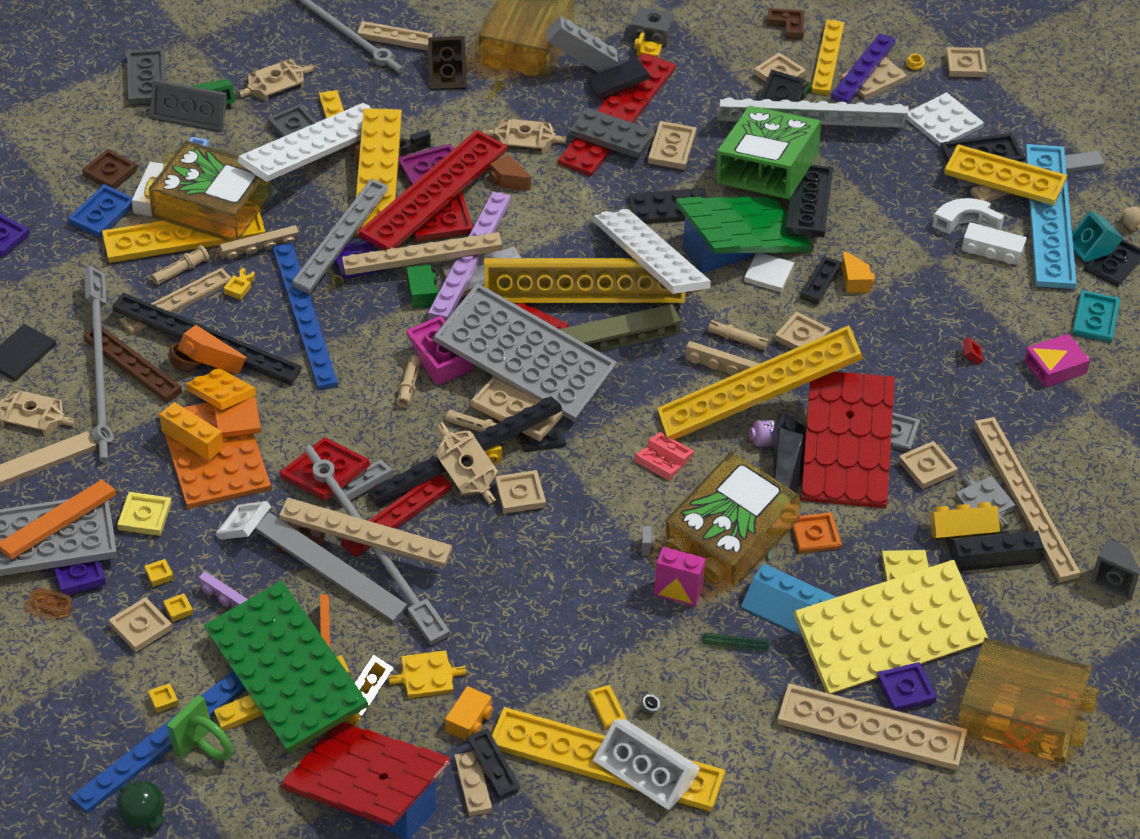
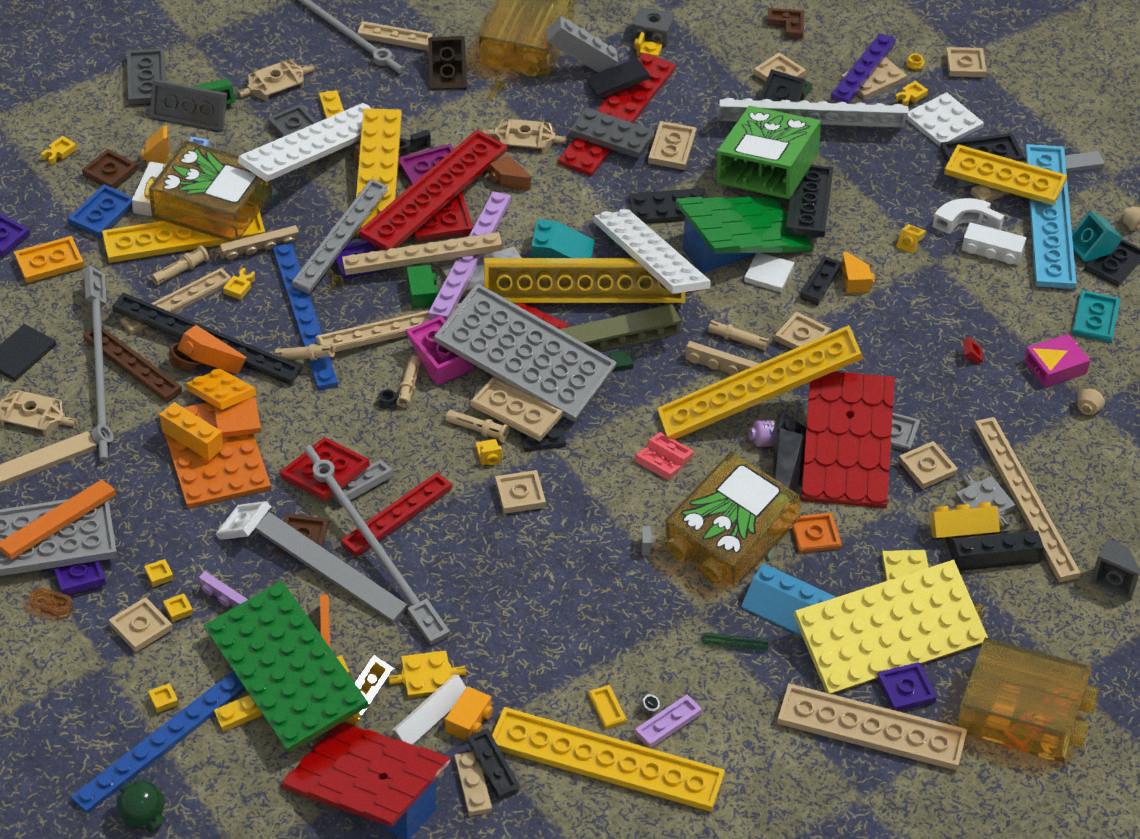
(48, 259): none -> light orange plate
(60, 148): none -> yellow plate
(144, 513): light yellow plate -> none
(157, 147): none -> light orange slope
(191, 727): bright green tile -> none
(310, 352): none -> tan pin
(366, 532): tan plate -> none
(373, 332): none -> tan tile
(387, 399): none -> black plate
(430, 711): none -> white tile
(468, 479): tan plate -> none
(487, 439): black plate -> none
(559, 241): none -> teal slope
(623, 360): none -> dark green tile
(646, 763): white slope -> none
(668, 721): none -> lavender plate
(679, 576): dark pink brick -> none
(827, 57): yellow plate -> none
(910, 237): none -> yellow bracket
(911, 92): none -> yellow plate
(1090, 401): none -> tan cone

